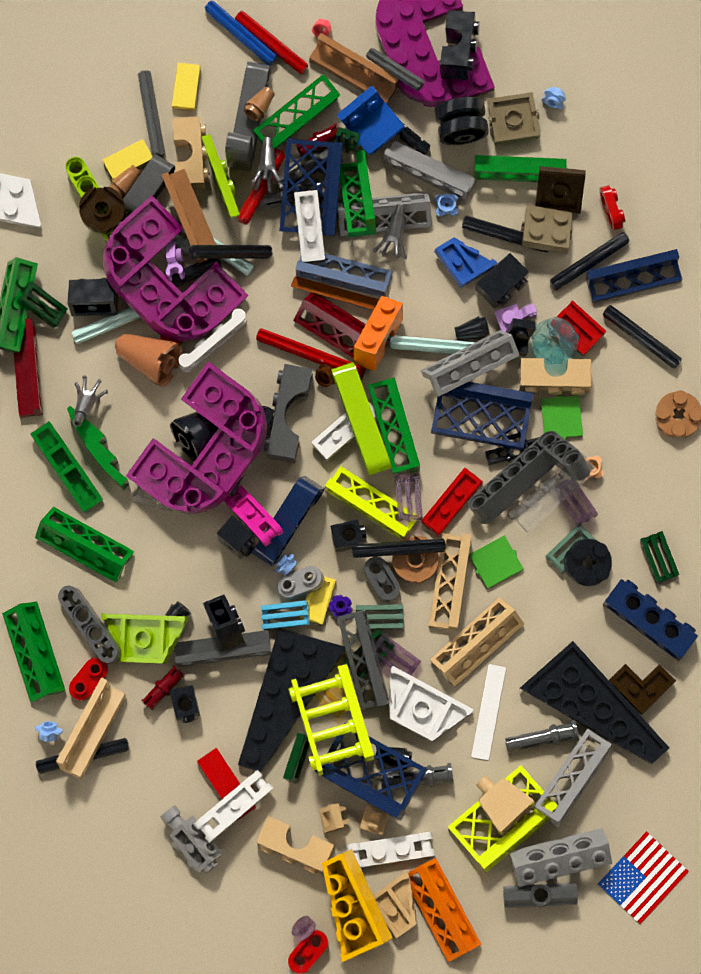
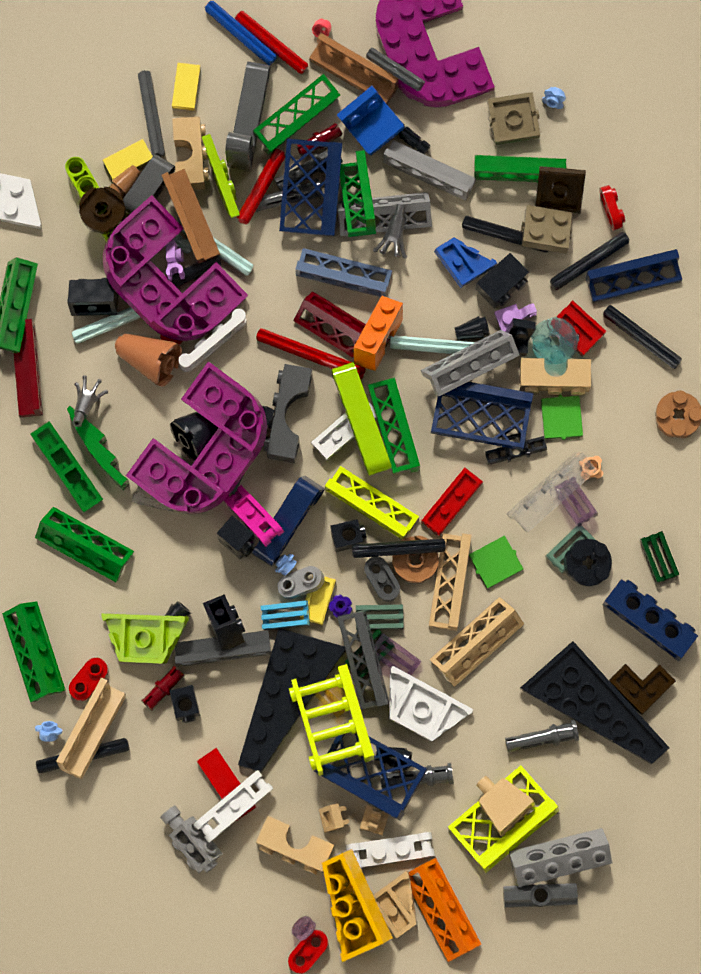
(37, 311): dark green tile -> none
(87, 626): dark grey beam -> none
(230, 251): black axle -> none
(258, 104): medium nougat cone -> none
(267, 166): flat silver piece -> none
(297, 758): dark green tile -> none
(309, 226): white plate -> none
(324, 376): reddish brown plate -> none
(334, 292): dark orange sticker -> none
(347, 144): dark green tile -> none
(407, 479): tile -> none
(451, 199): light blue plate -> none
(458, 60): black arch -> none
(461, 121): black wheel -> none
(488, 712): white sticker -> none
(525, 471): dark grey beam -> none
(580, 783): light grey fence -> none
(643, 877): sticker -> none

